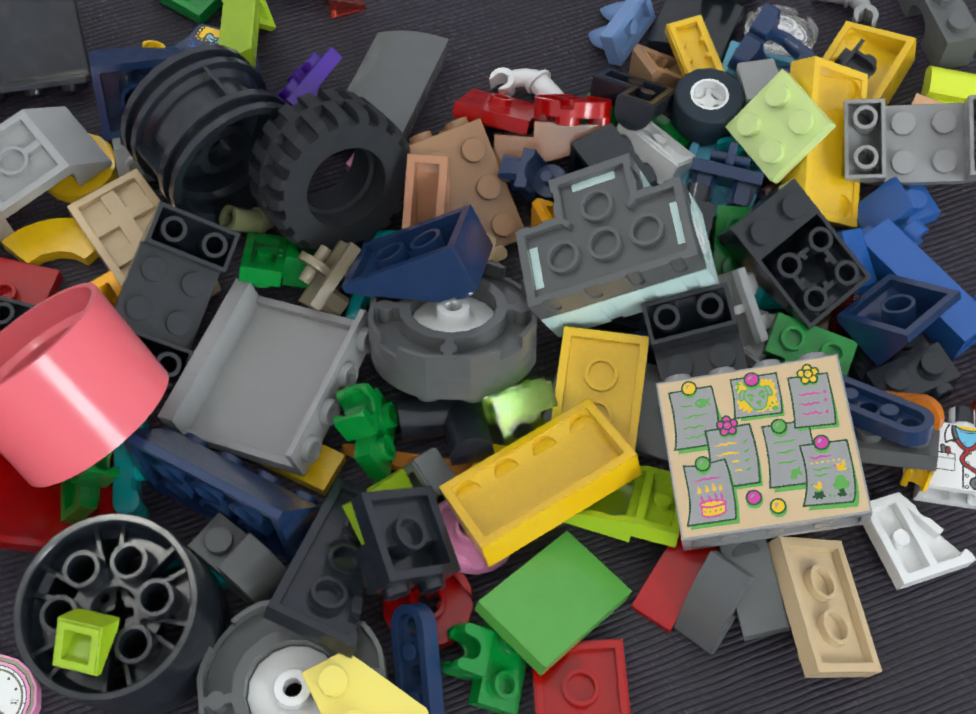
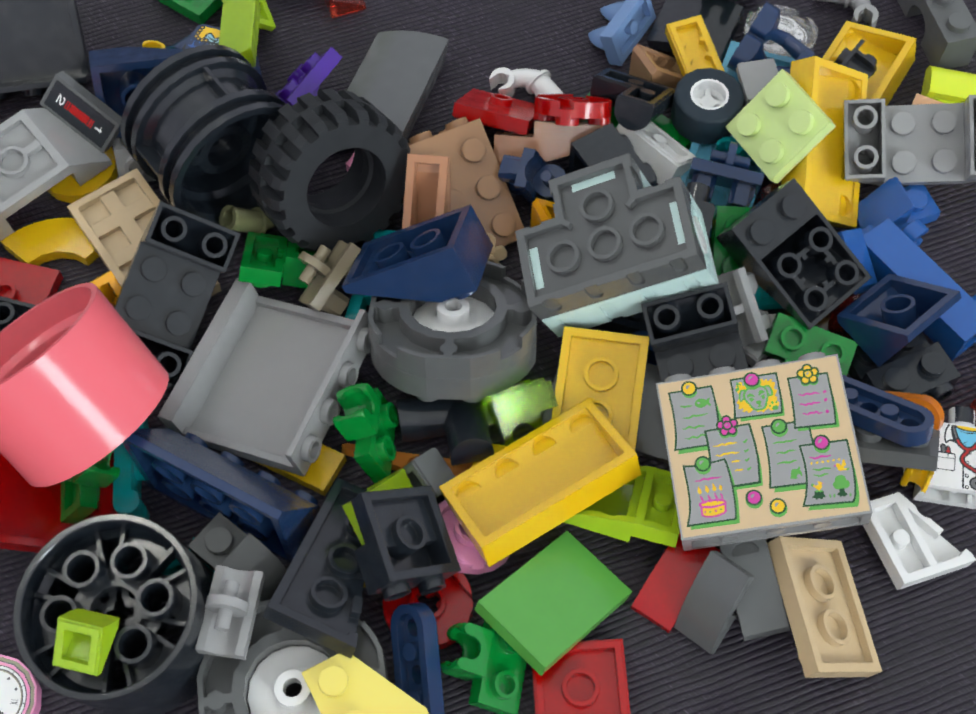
(82, 111): none -> tile
(230, 612): none -> light grey hips

